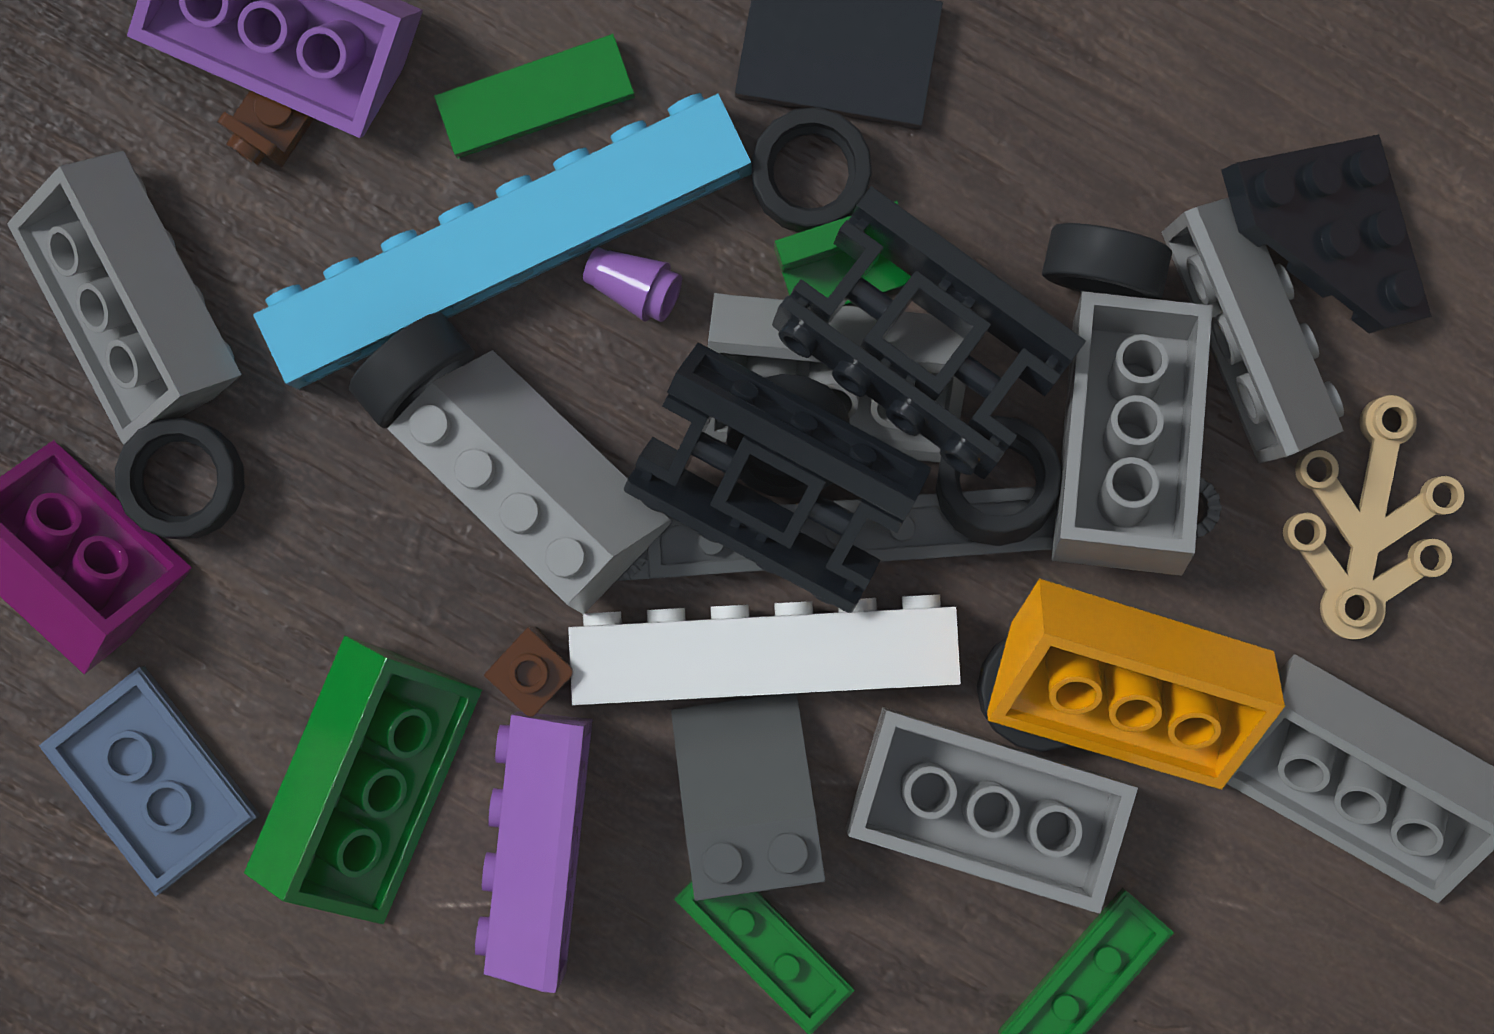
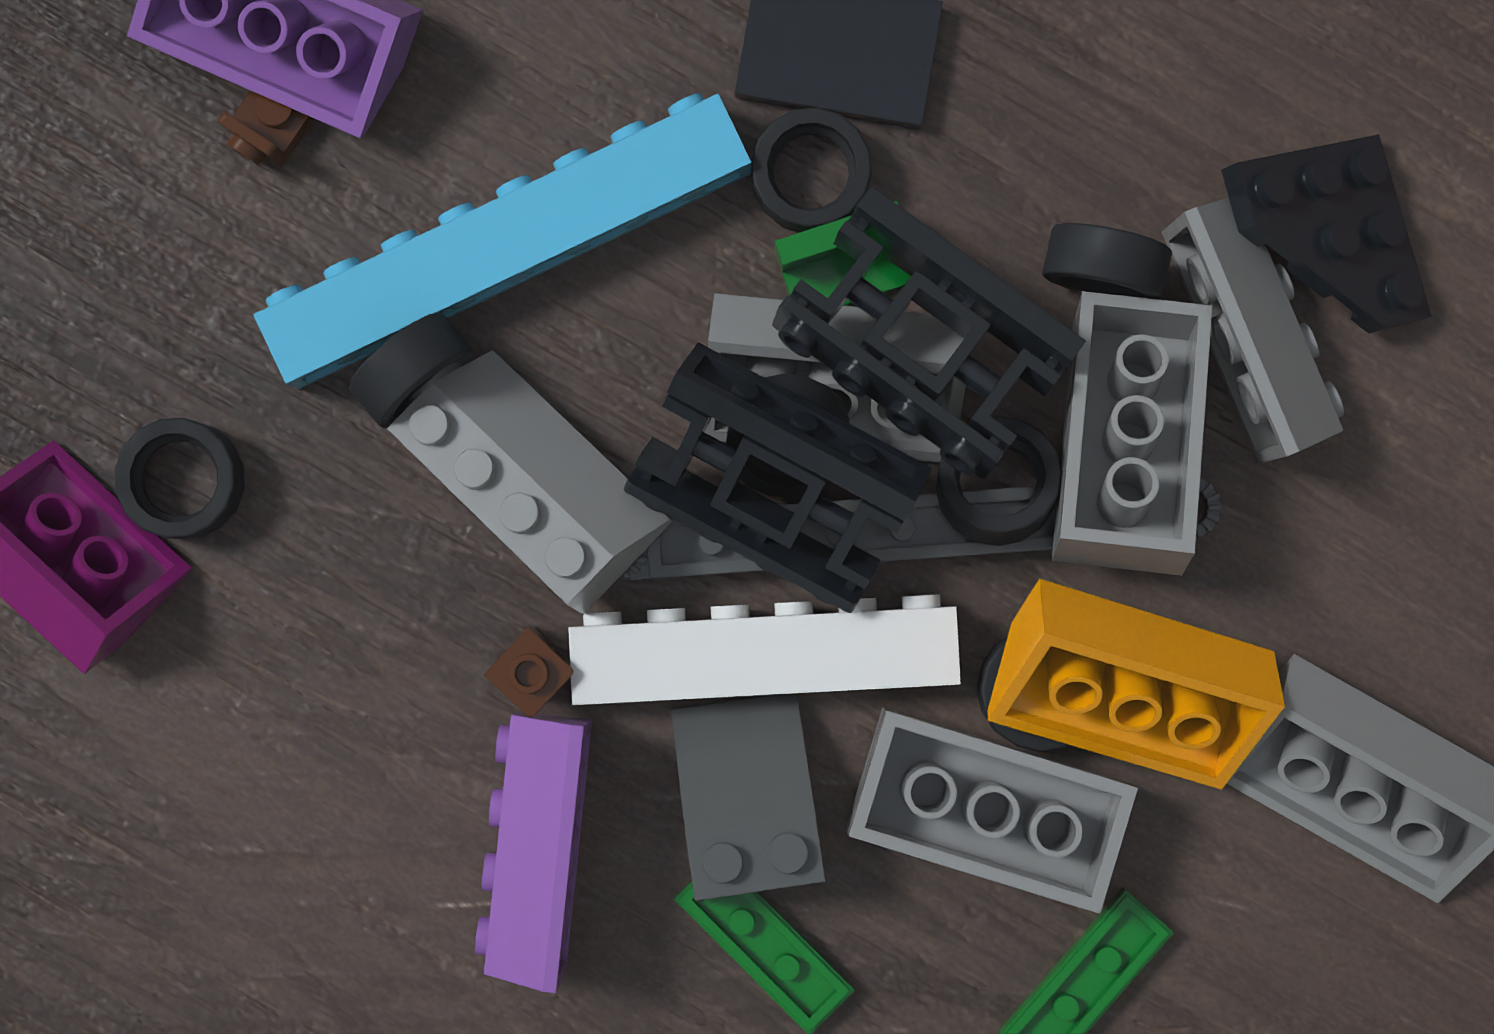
(122, 294): light grey slope -> none
(149, 780): sand blue tile -> none
(362, 782): green slope -> none
(534, 96): green tile -> none
(634, 282): medium lavender cone -> none
(1368, 527): tan plant -> none

